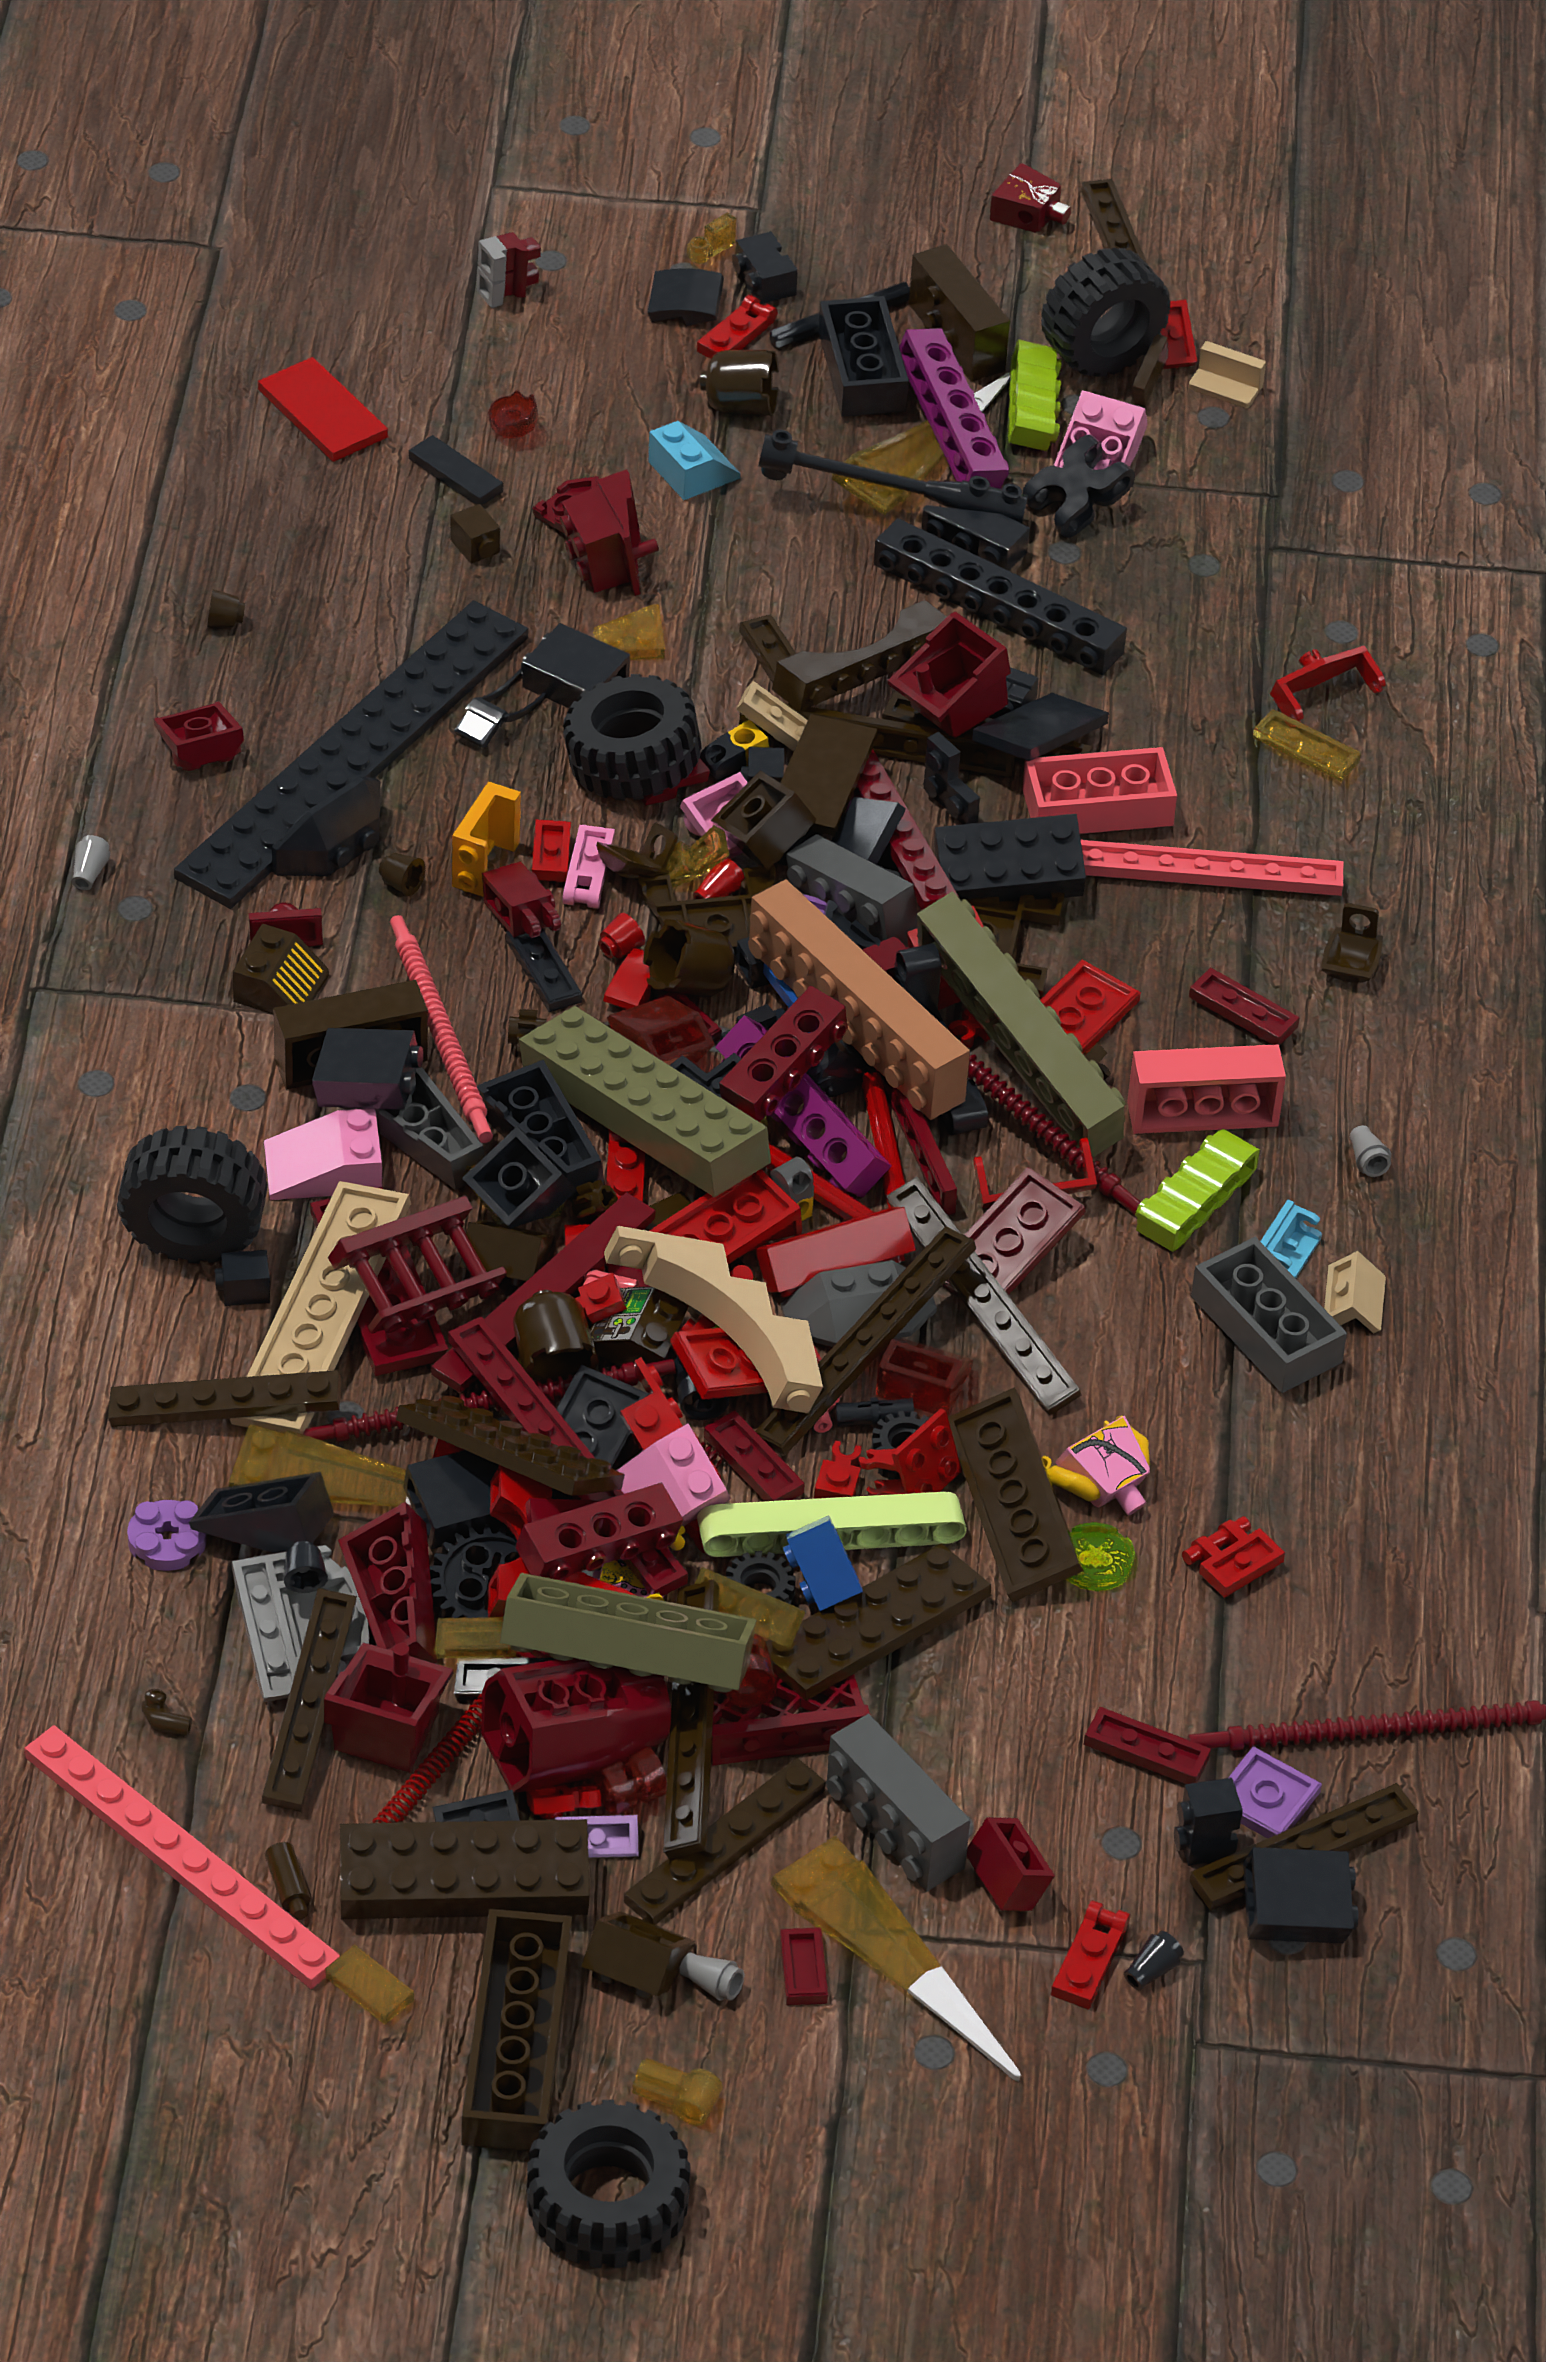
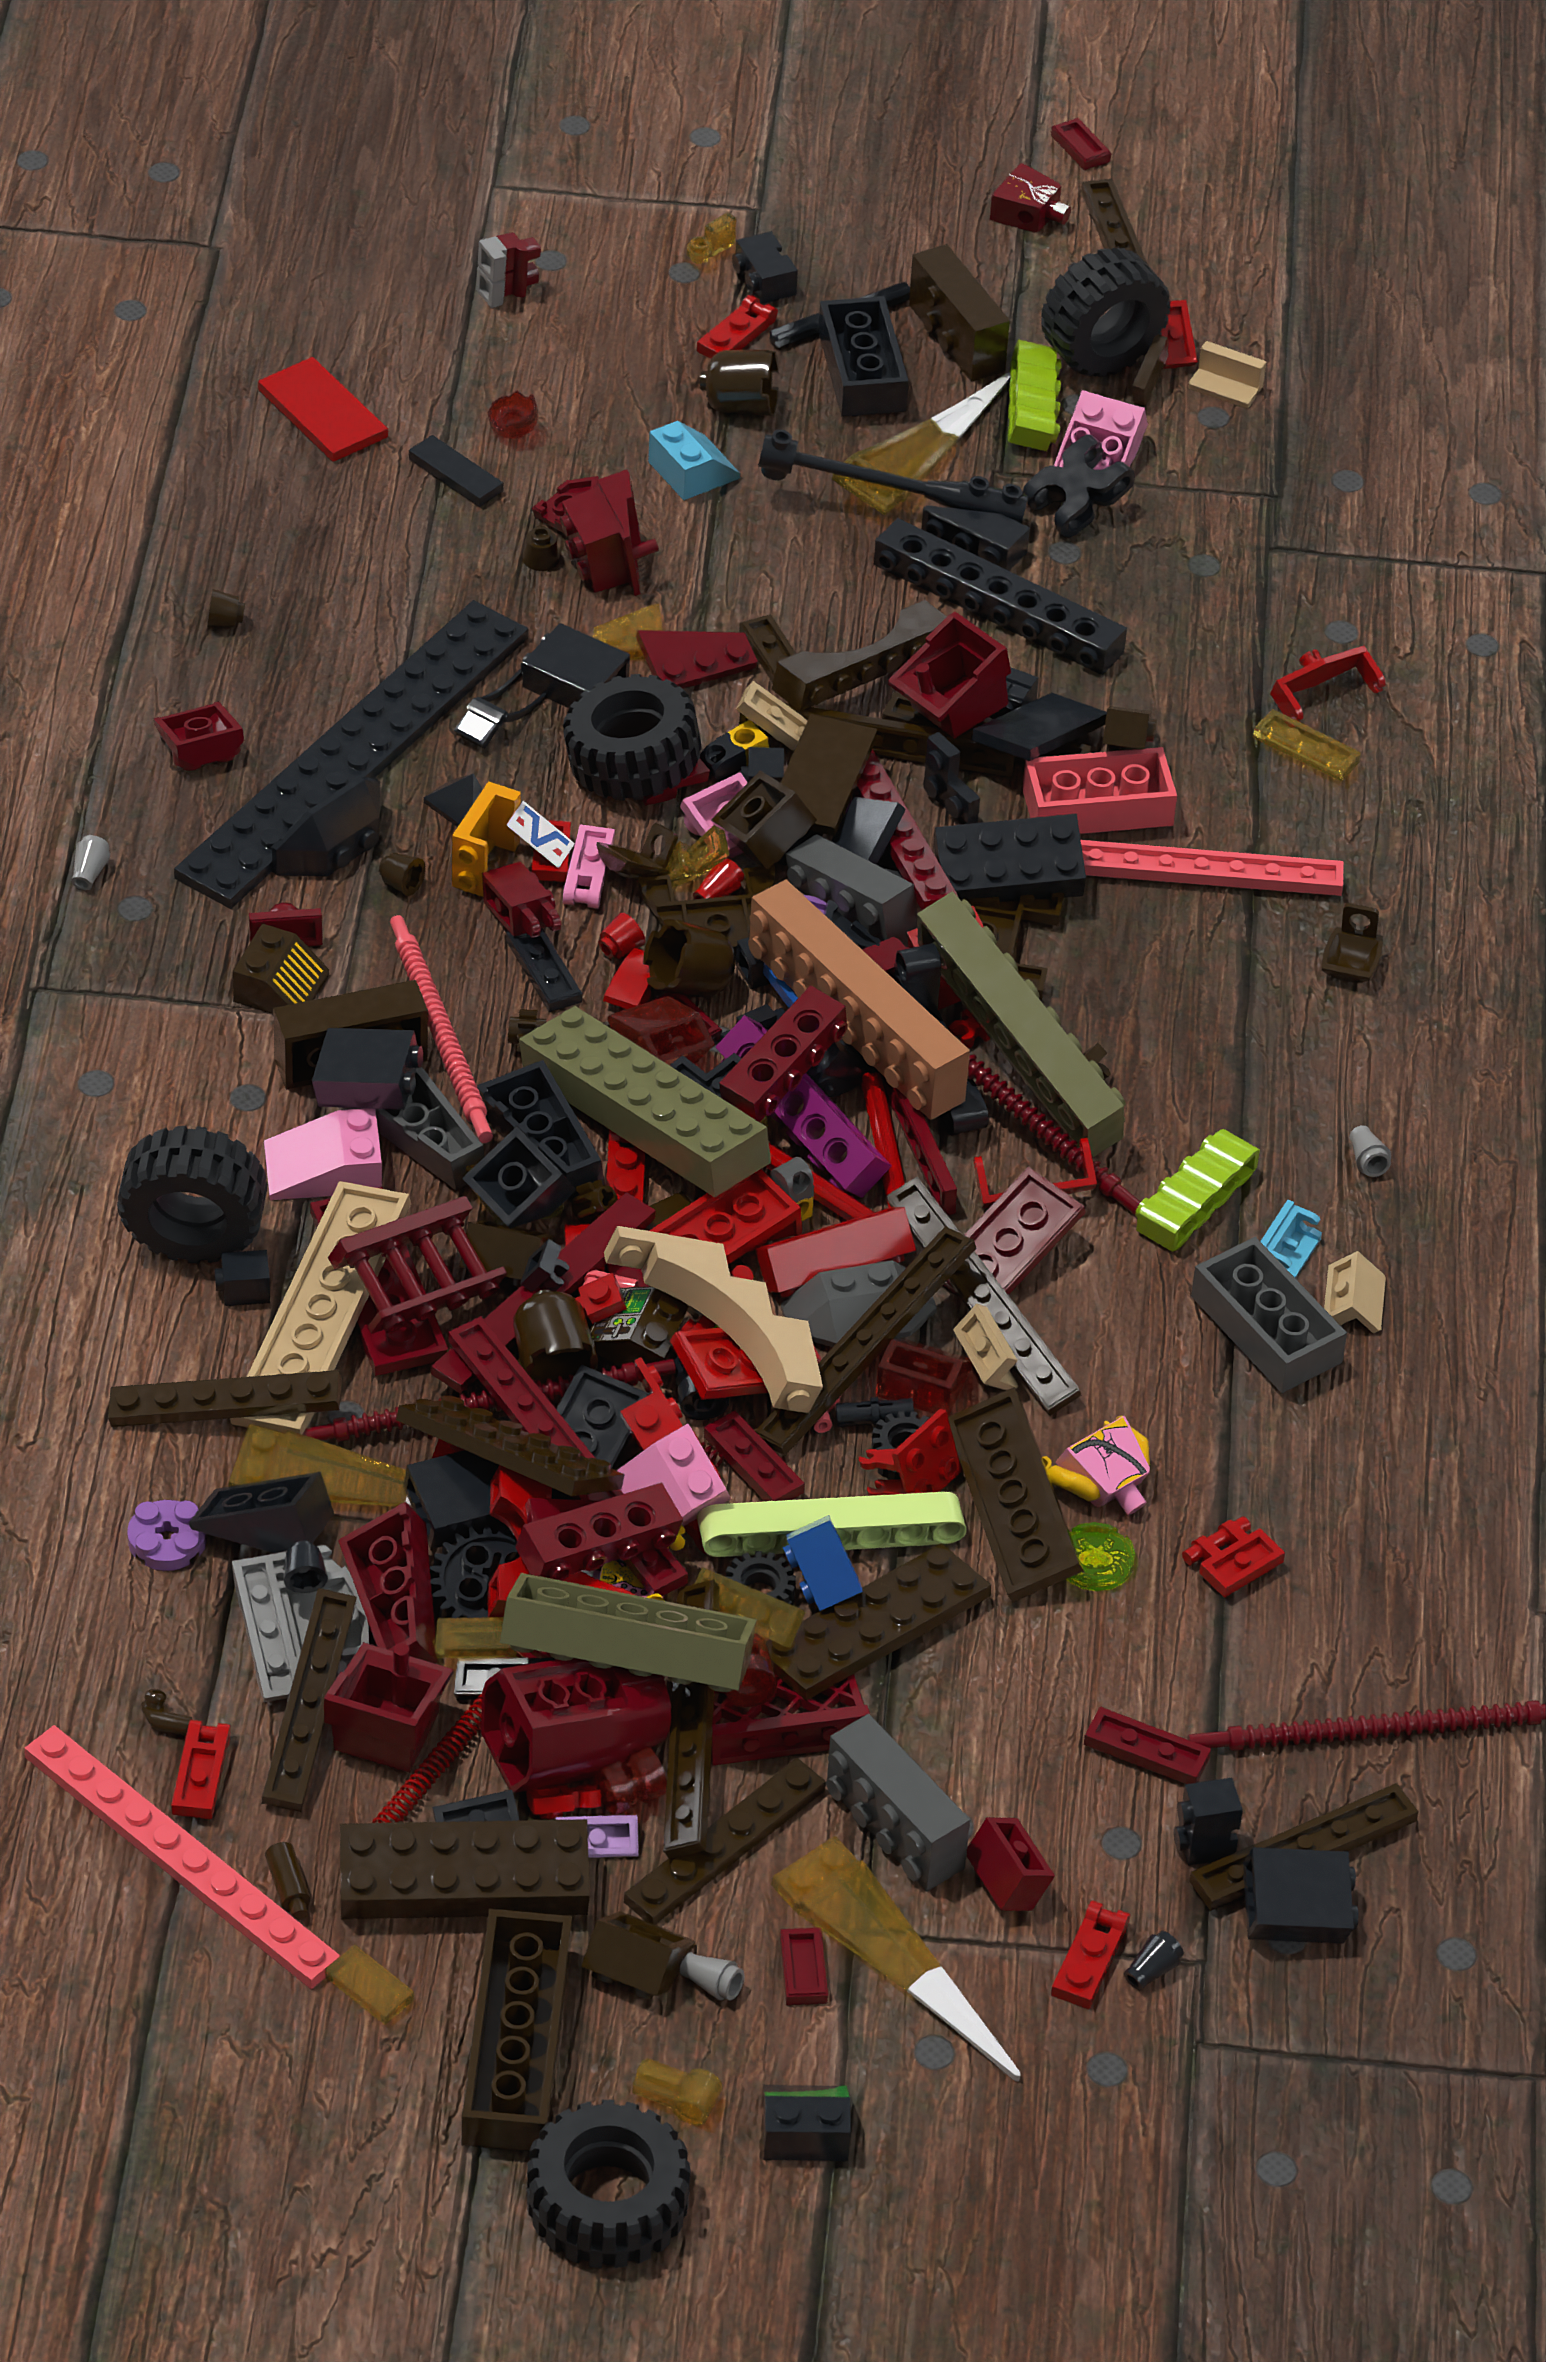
(200, 1770): none -> red plate
(454, 798): none -> black slope
(475, 533): dark brown brick -> none
(540, 549): none -> dark brown hat
(540, 834): none -> white sticker
(543, 1267): none -> black tile
(685, 293): black slope -> none
(695, 656): none -> dark red wing
(806, 2122): none -> black slope
(839, 1475): red plate -> none
(951, 407): magenta brick -> none
(987, 1348): none -> tan panel
(1081, 144): none -> dark red tile
(1090, 1002): red tile -> none
(1129, 727): none -> dark brown brick
(1206, 1089): coral brick -> none
(1244, 1007): dark red plate -> none
(1272, 1793): medium lavender tile -> none

